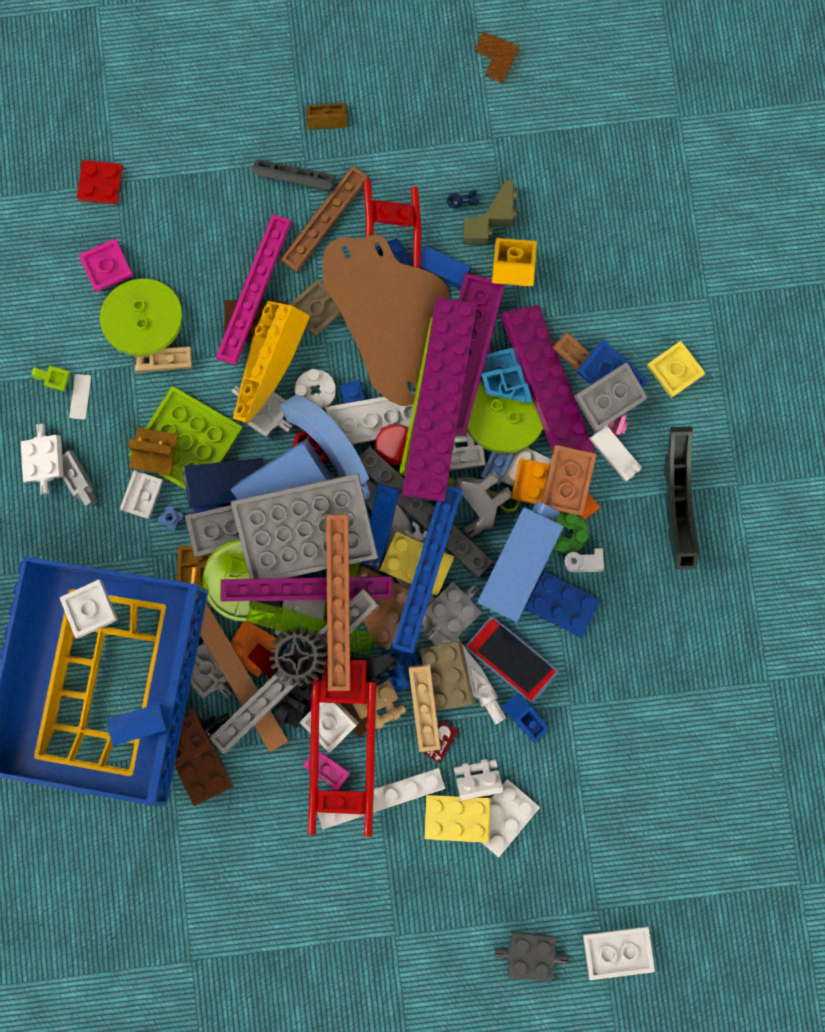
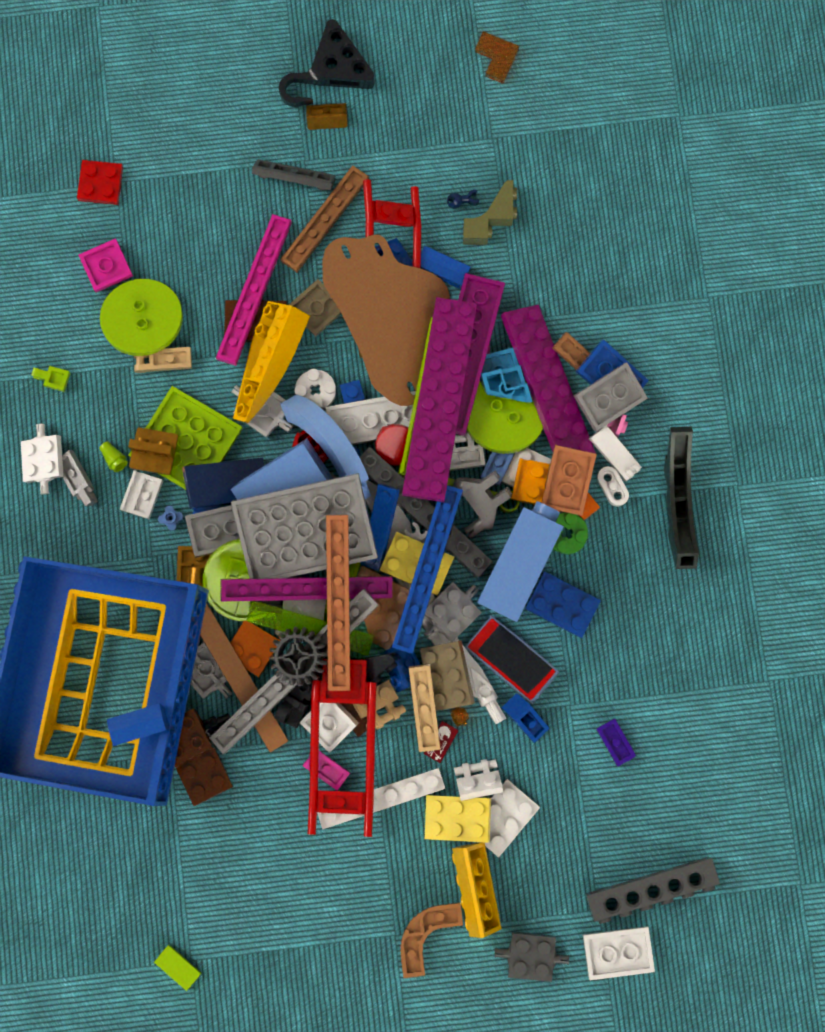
(80, 396): white sticker -> none
(88, 608): white plate -> none
(114, 458): none -> lime cone
(177, 967): none -> lime tile
(260, 658): dark red sticker -> none
(331, 53): none -> black piece
(417, 931): none -> medium nougat plate
(459, 716): none -> clear orange plate
(476, 889): none -> yellow slope
(514, 262): yellow brick -> none
(585, 563): white leg -> none
(614, 486): none -> white plate
(615, 742): none -> dark purple plate
(676, 369): light yellow plate -> none
(703, 867): none -> dark grey brick

